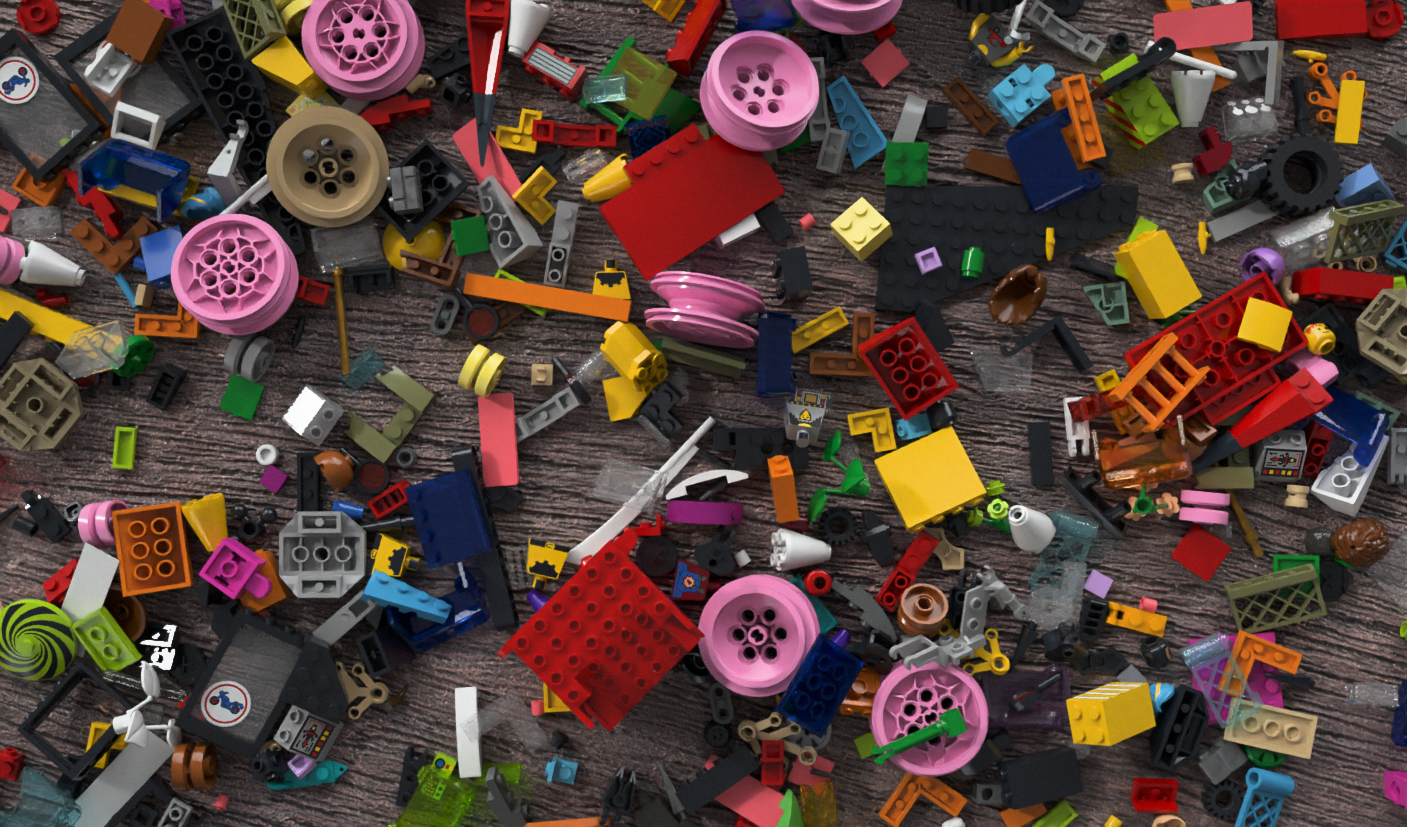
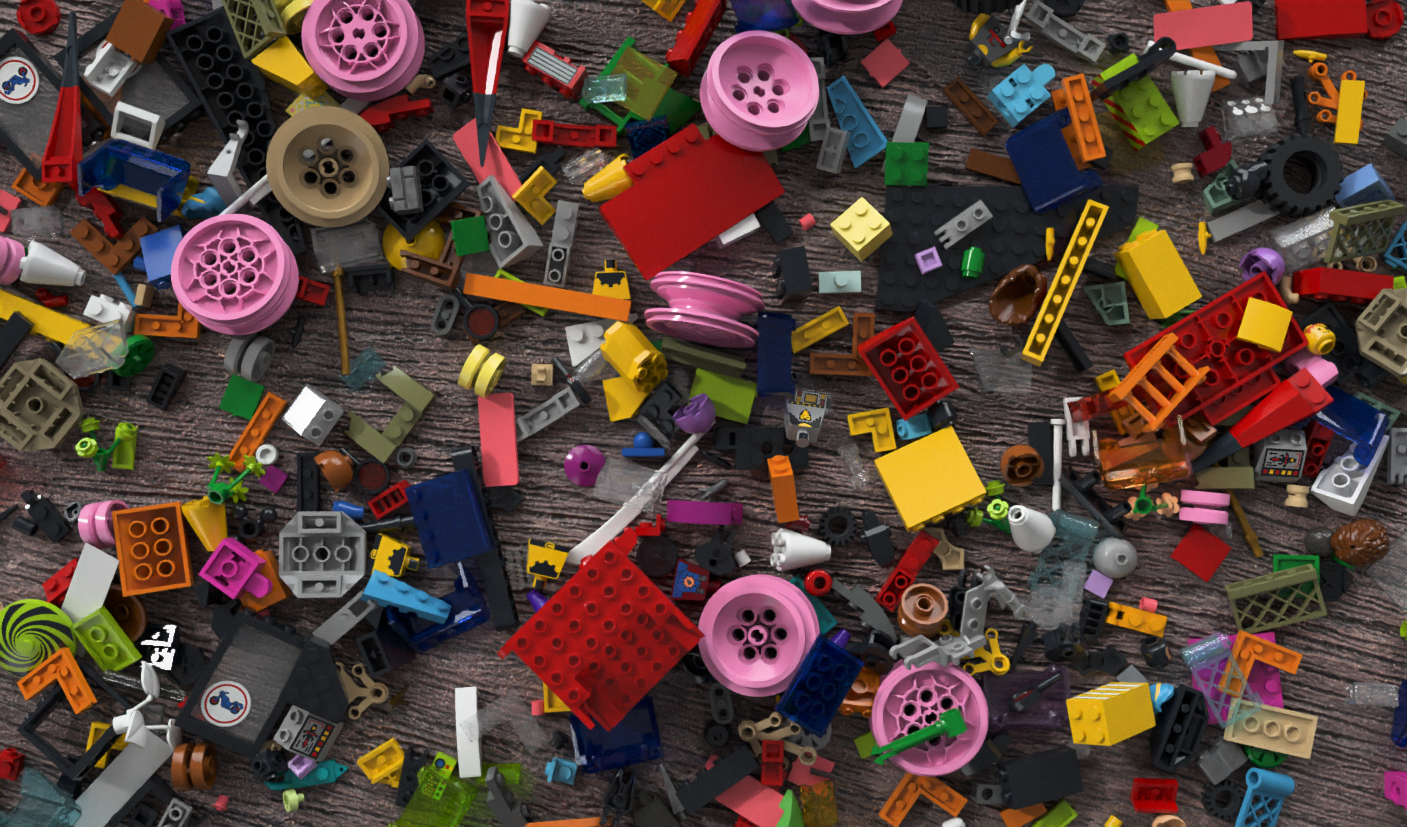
(59, 667): none -> orange plate
(65, 138): none -> red plate
(89, 447): none -> lime plant
(105, 310): none -> white brick
(221, 491): none -> plant
(257, 430): none -> orange tile
(291, 800): none -> yellowish green tile
(384, 763): none -> yellow slope
(573, 465): none -> magenta dish
(587, 337): none -> white wing
(630, 742): none -> clear blue windscreen
(643, 446): none -> blue tile
(680, 489): white slope -> none
(697, 415): none -> medium lavender cylinder
(729, 395): none -> lime tile
(839, 282): none -> light aqua tile
(852, 482): green plant -> none
(964, 223): none -> light grey hinge
(1021, 465): none -> dark orange cylinder
(1057, 462): none -> white bar
(1064, 282): none -> yellow brick
(1115, 557): none -> light grey cylinder
(1296, 680): black piece -> none

